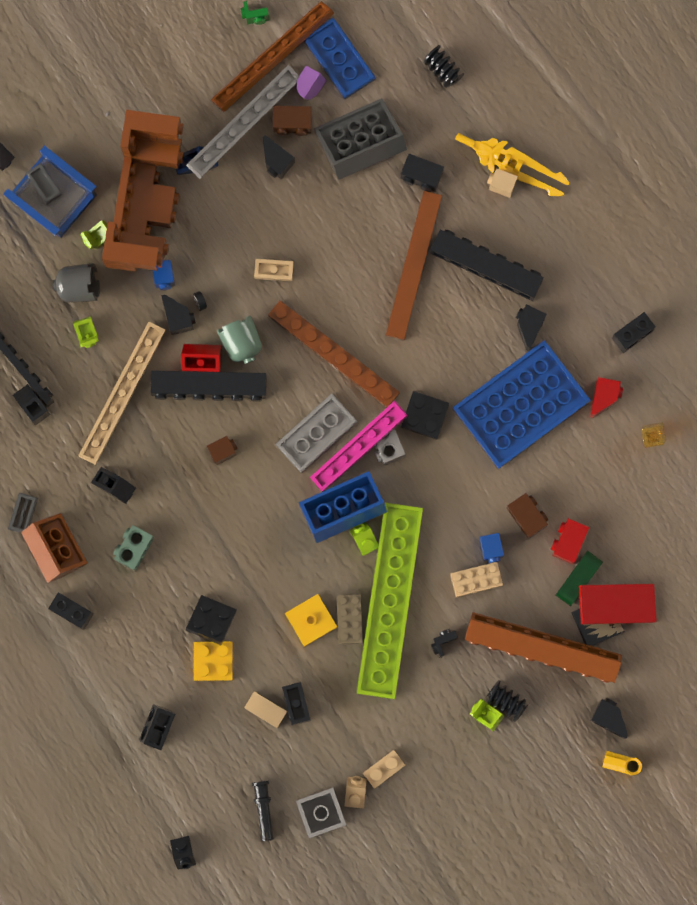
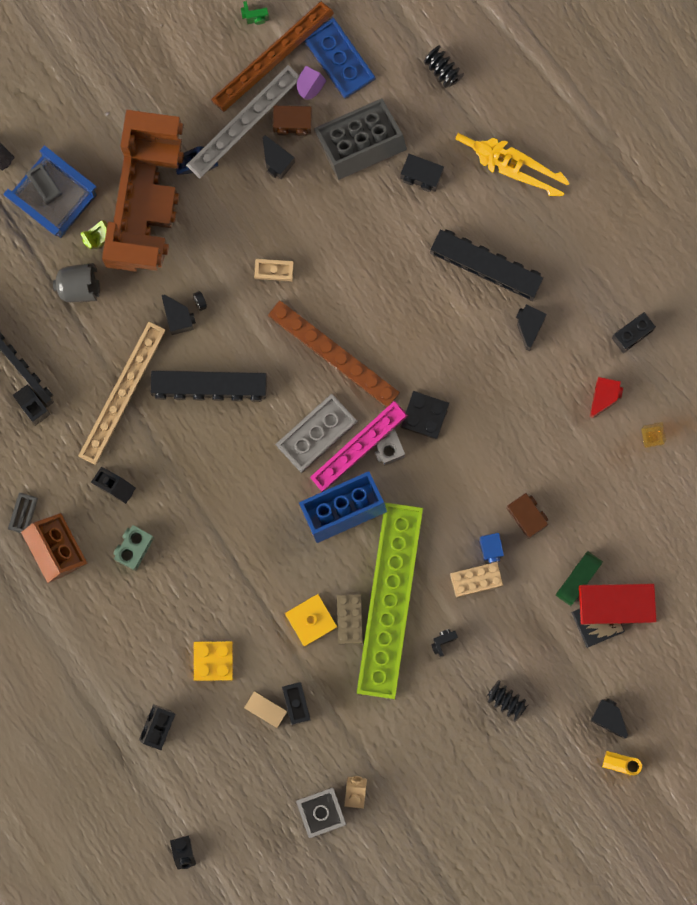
(70, 611): black brick -> none
(86, 332): lime bracket -> none
(164, 276): blue brick -> none
(201, 357): red brick -> none
(211, 620): black plate -> none
(222, 449): reddish brown brick -> none
(241, 340): sand green cylinder -> none
(262, 800): black pin -> none
(364, 538): lime bracket -> none
(384, 769): tan plate -> none
(413, 265): dark orange tile -> none
(486, 714): lime bracket -> none
(502, 182): tan brick -> none
(521, 404): blue plate -> none
(543, 647): dark orange brick -> none
(570, 540): red brick -> none

